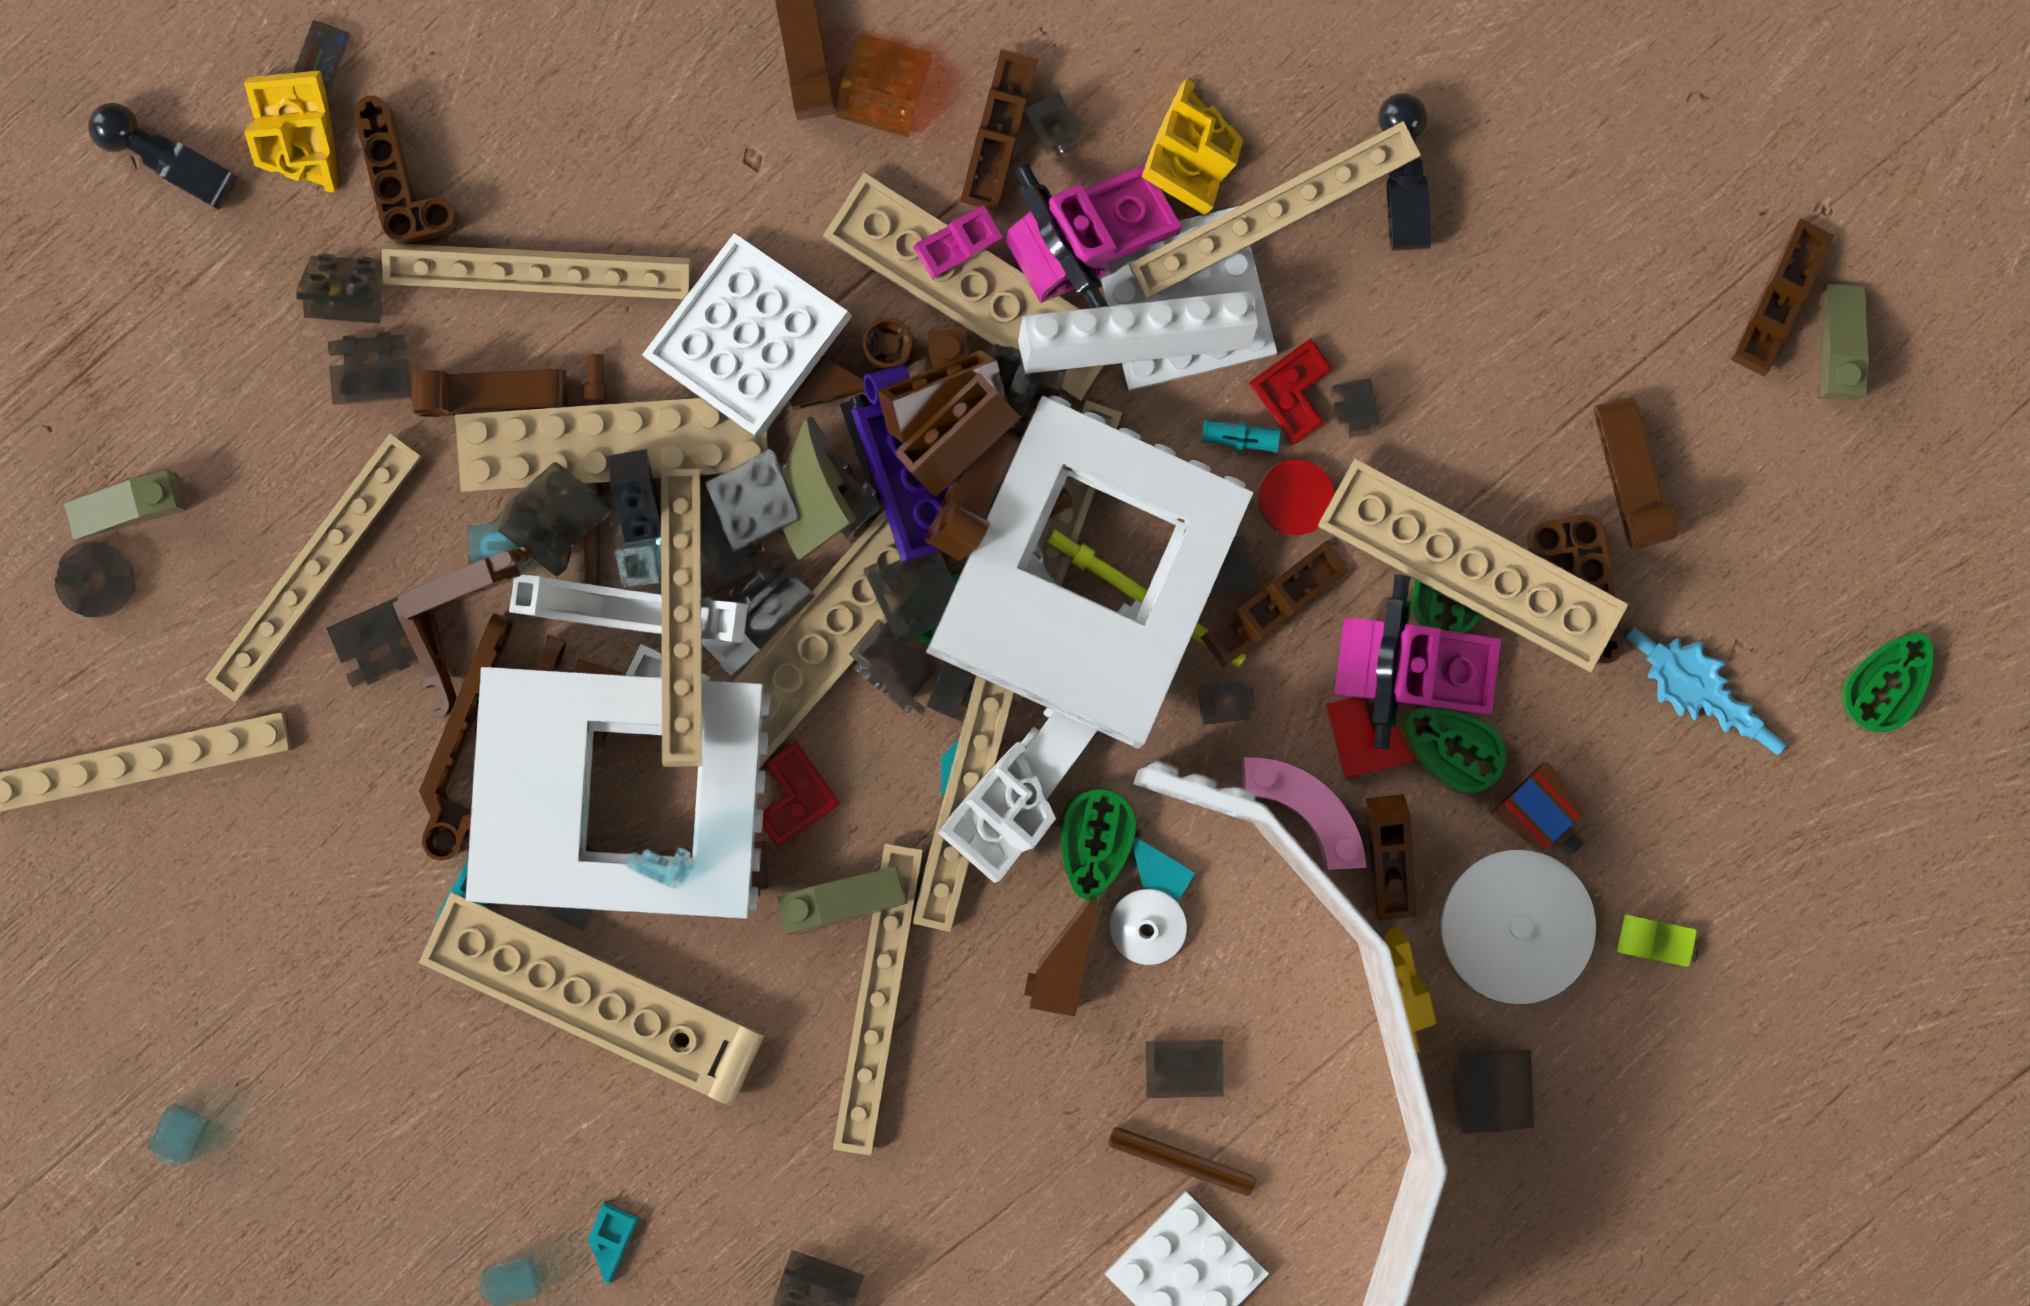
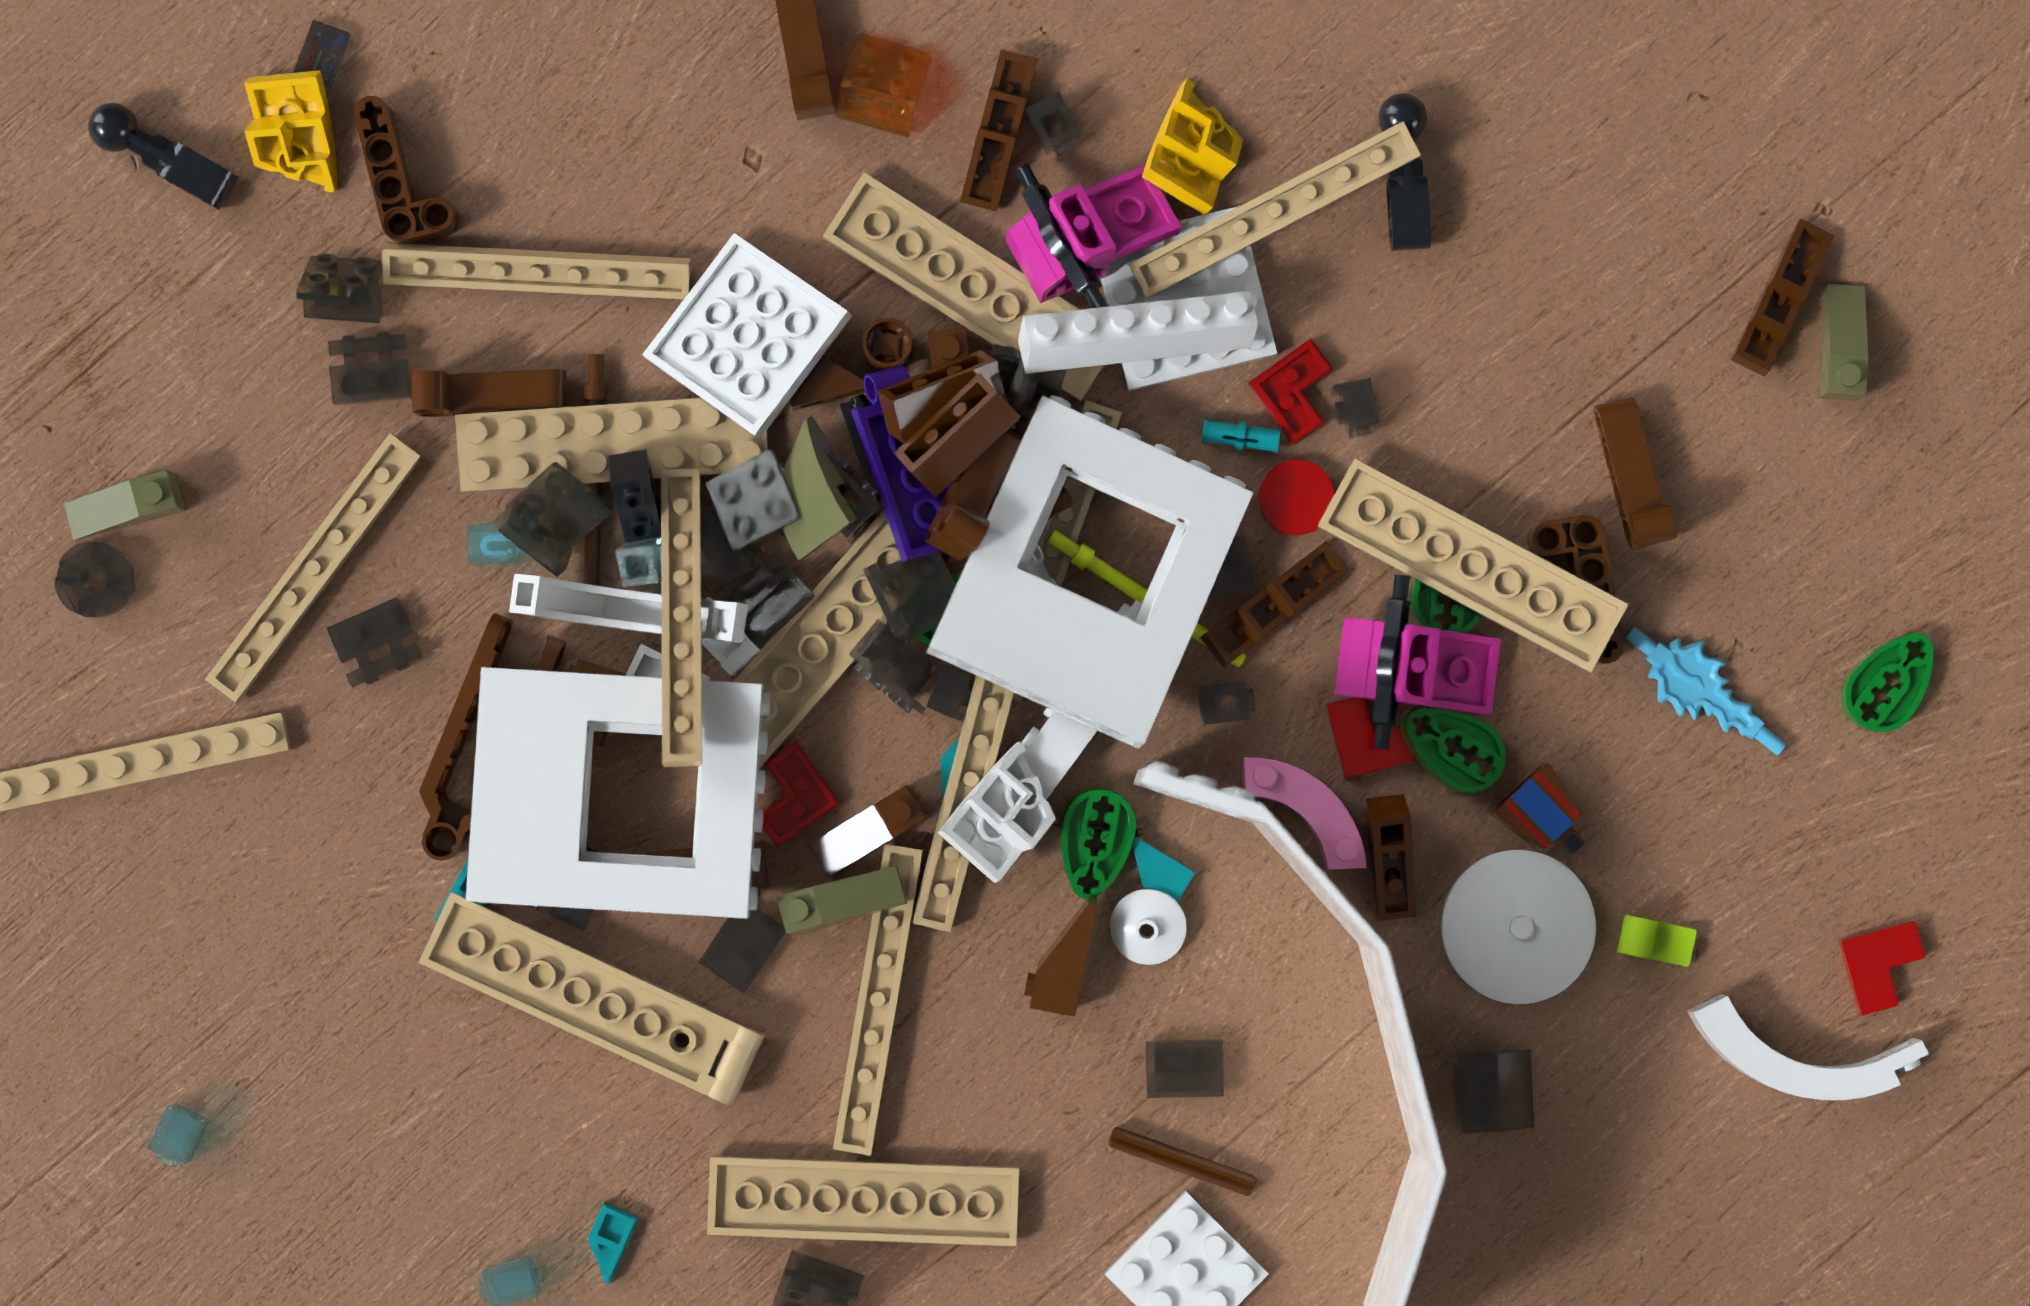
(421, 628): reddish brown hinge -> none
(655, 867): clear light blue bracket -> none
(743, 948): none -> clear smoke plate
(863, 1201): none -> tan plate
(867, 831): none -> slope
(958, 242): dark pink slope -> none
(1413, 992): yellow slope -> none
(1743, 1050): none -> white arch
(1869, 960): none -> red tile

